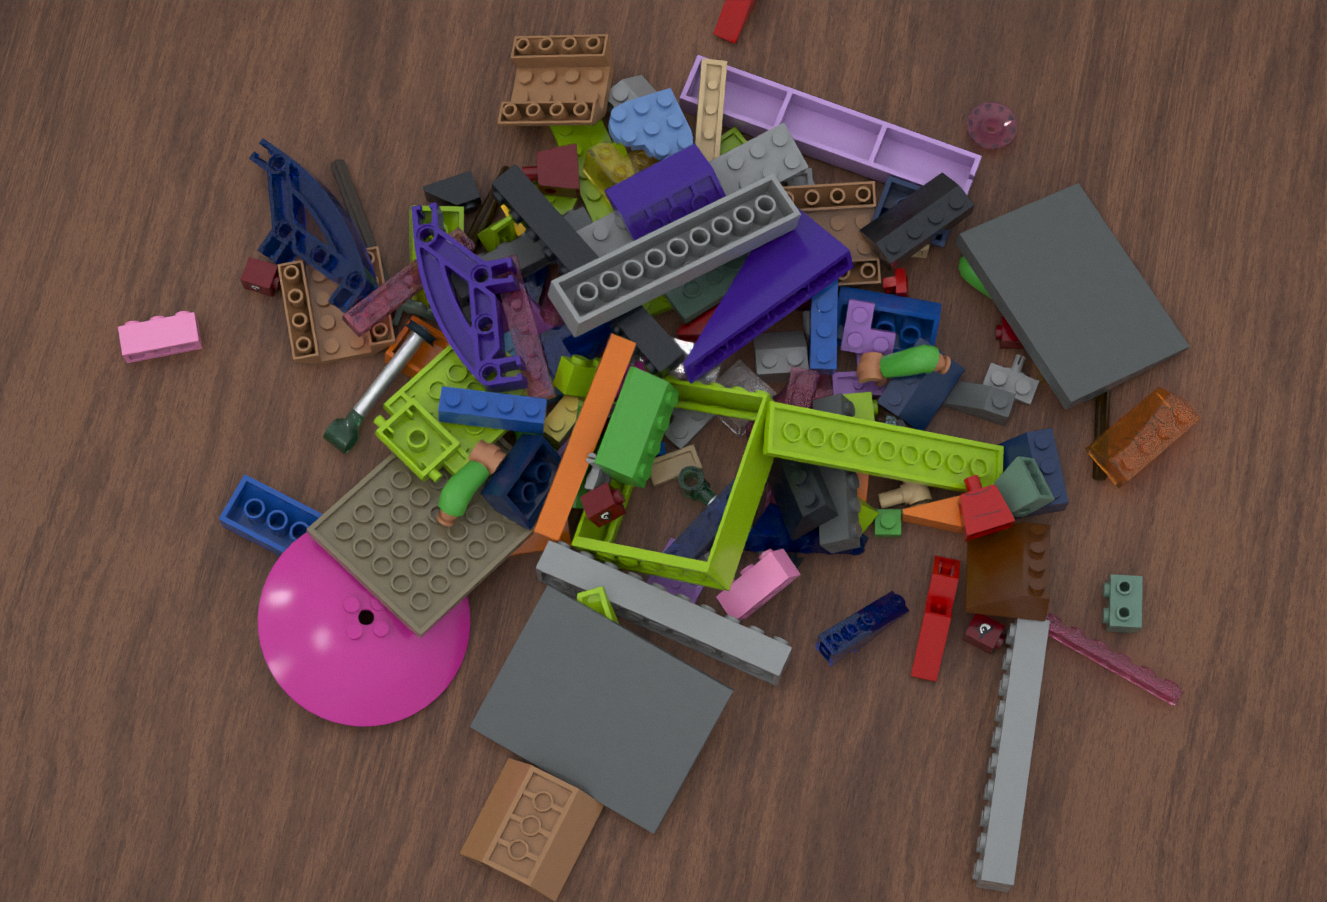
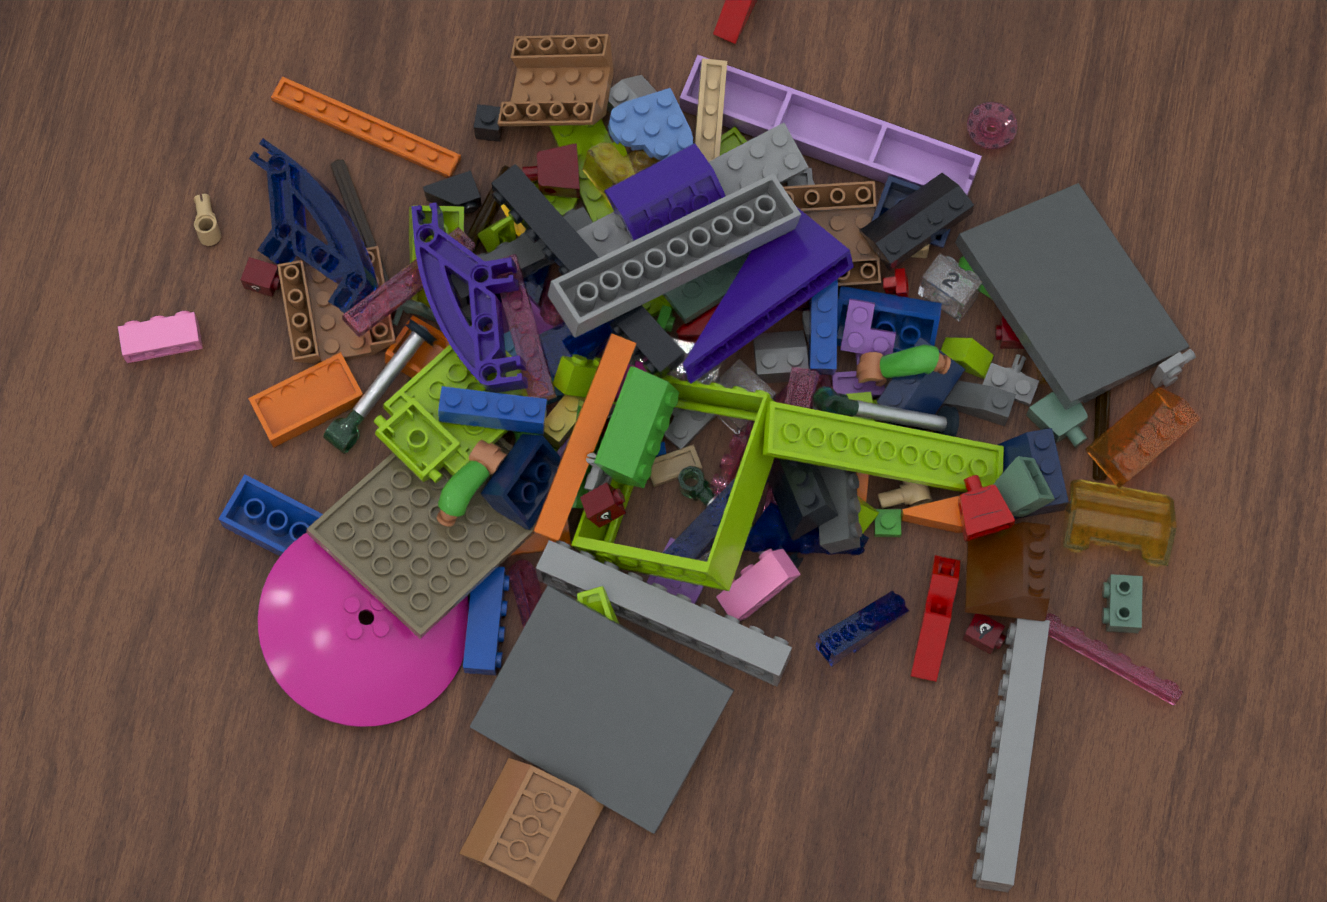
(205, 220): none -> tan pin
(306, 399): none -> orange slope
(366, 127): none -> orange tile
(484, 624): none -> blue brick
(486, 123): none -> black brick
(525, 588): none -> clear pink plate
(665, 318): none -> bright green plate
(730, 462): none -> clear pink plate
(944, 423): none -> piece
(951, 286): none -> clear brick
(969, 355): none -> lime slope
(1065, 423): none -> sand green torso
(1120, 519): none -> clear yellow windscreen
(1168, 370): none -> light grey plate

